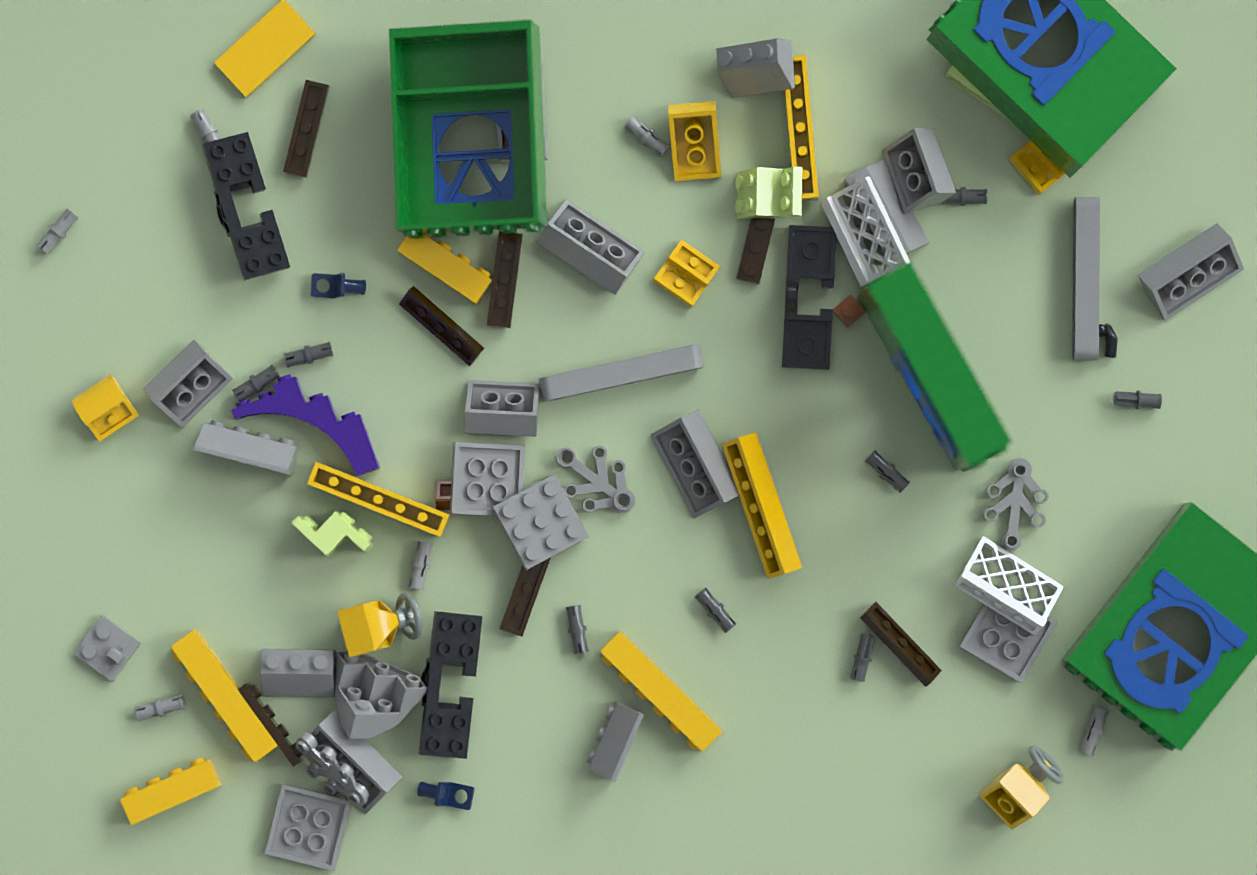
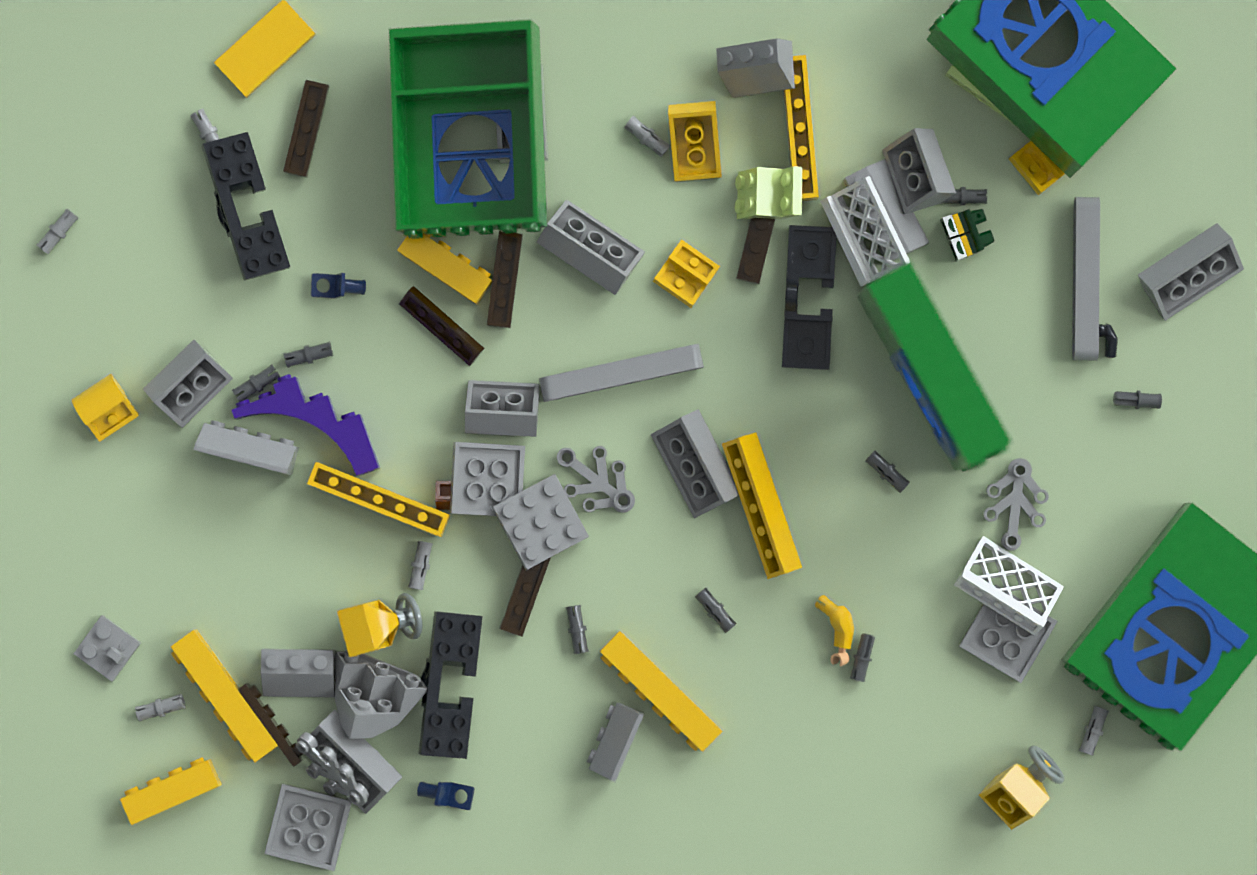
(333, 532): yellowish green bracket -> none
(843, 625): none -> yellow arm
(848, 311): dark orange plate -> none
(900, 644): dark brown plate -> none
(964, 223): none -> dark green hips

